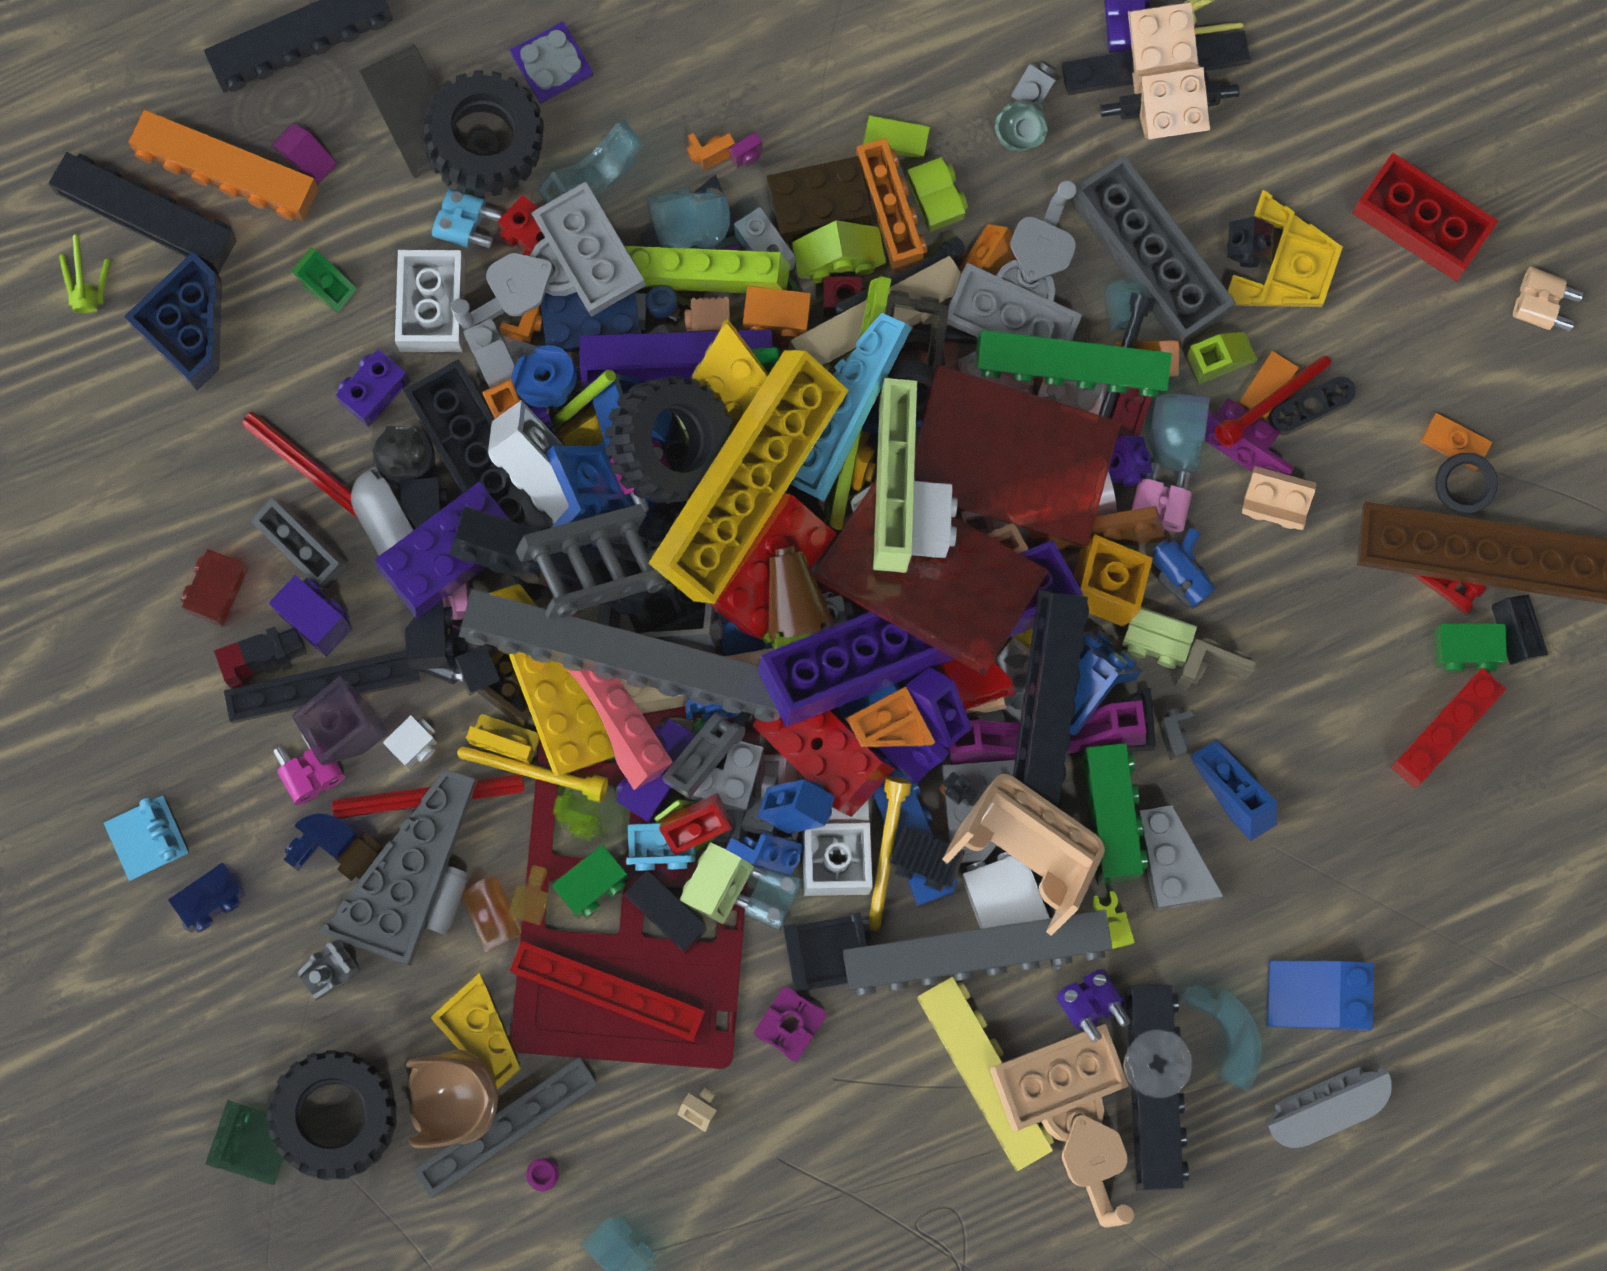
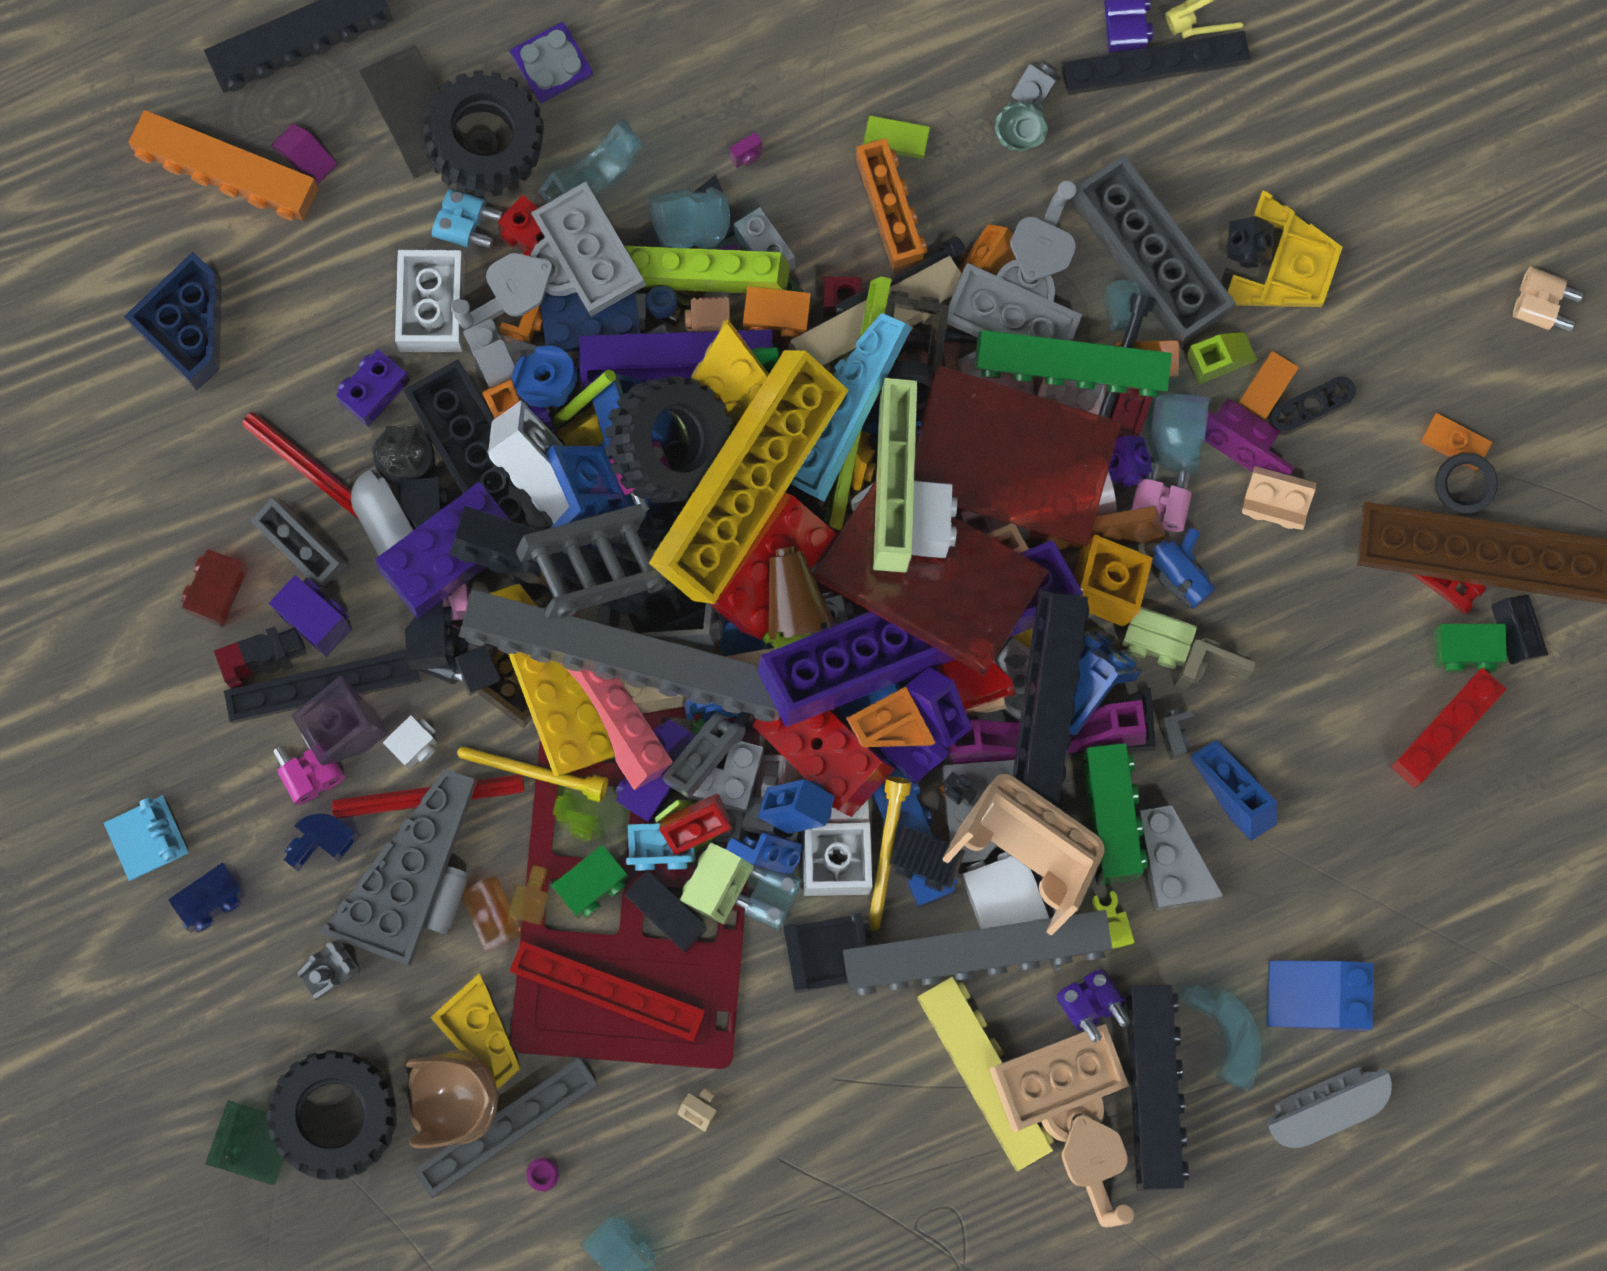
(83, 296): lime plant -> none
(142, 211): black brick -> none
(323, 280): green slope -> none
(358, 856): dark brown brick -> none
(503, 738): yellow bracket -> none
(714, 152): orange bracket -> none
(771, 1023): magenta piece -> none
(817, 196): dark brown brick -> none
(838, 249): lime brick -> none
(936, 194): lime brick -> none
(1167, 77): light nougat piece -> none
(1168, 1047): clear plate -> none
(1231, 431): red piece -> none
(1450, 227): red brick -> none

